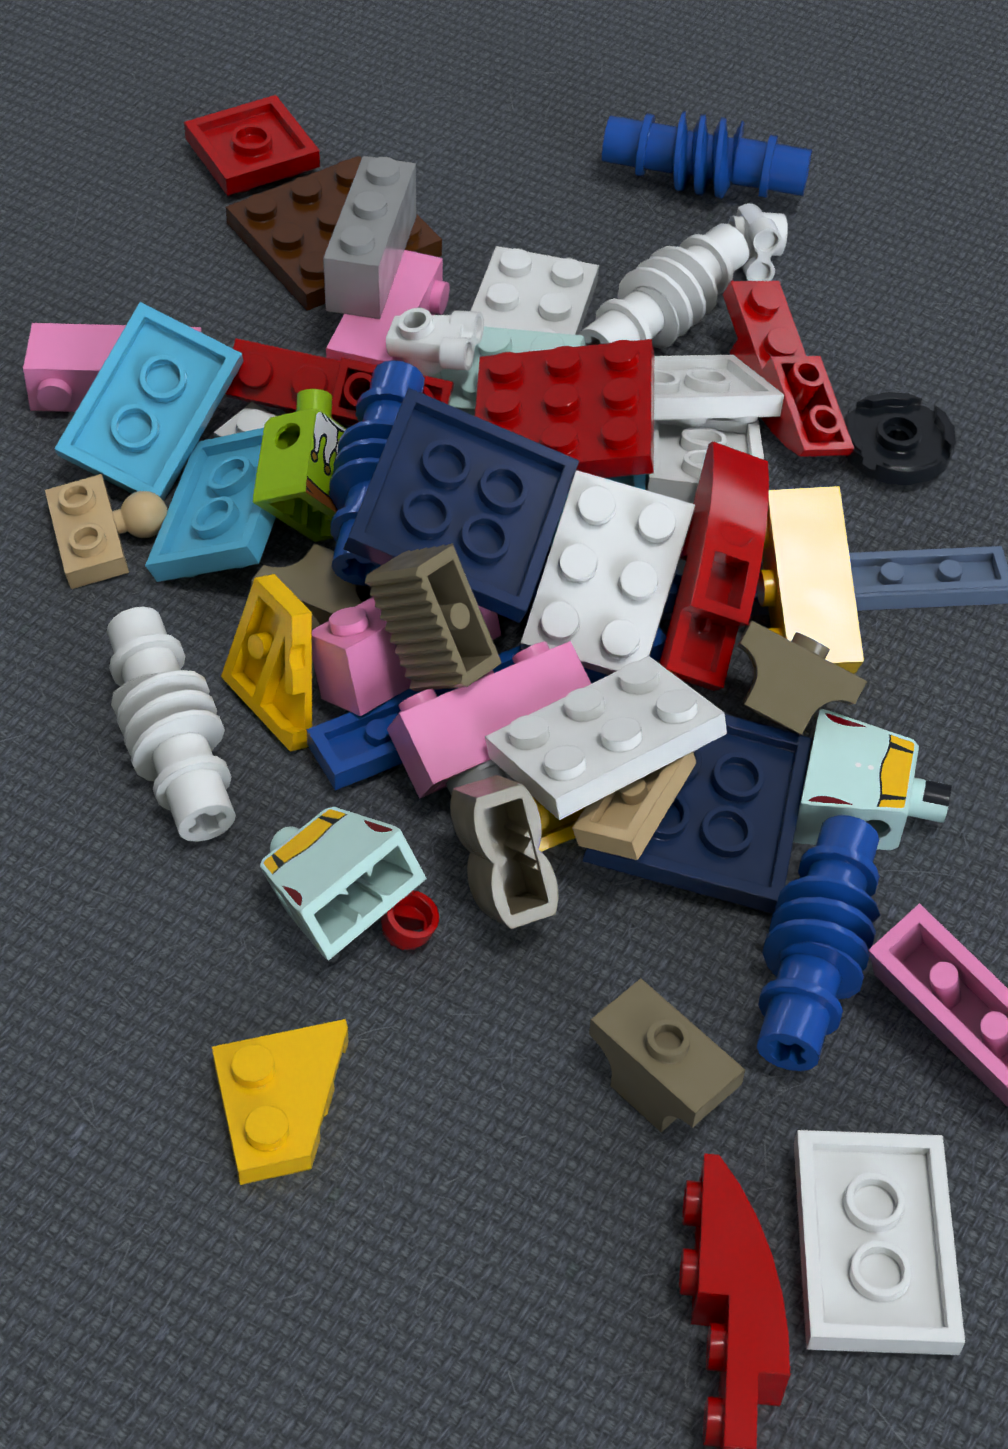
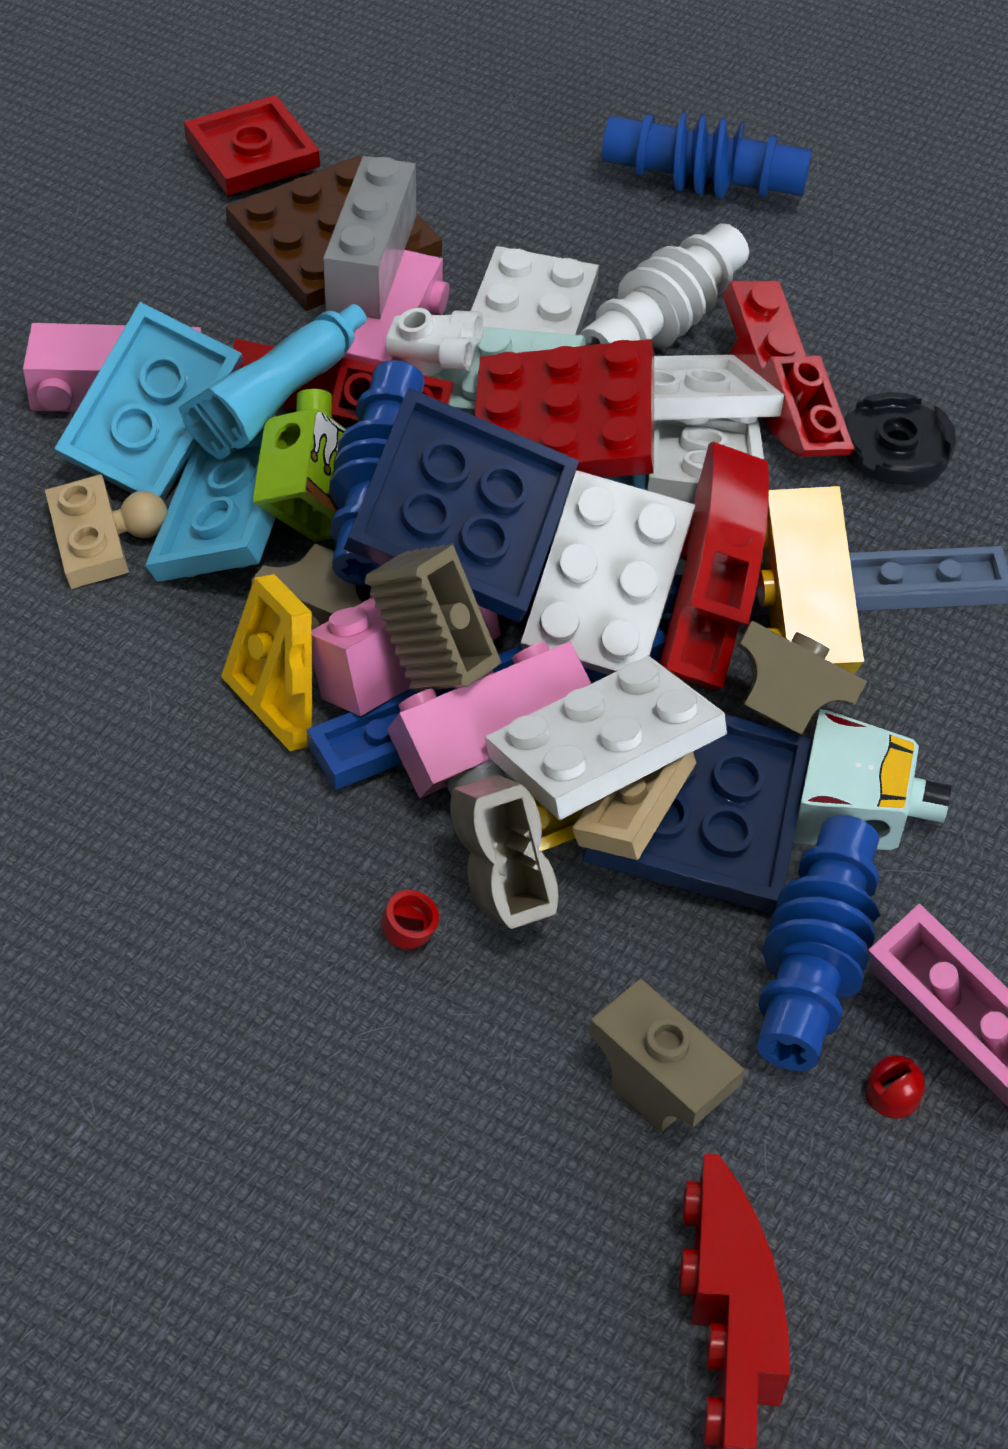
(169, 724): white piece -> none
(241, 403): none -> medium azure piece
(277, 1096): yellow wing -> none
(340, 875): light aqua torso -> none
(765, 238): white plate -> none
(877, 1243): white plate -> none
(903, 1095): none -> red hinge

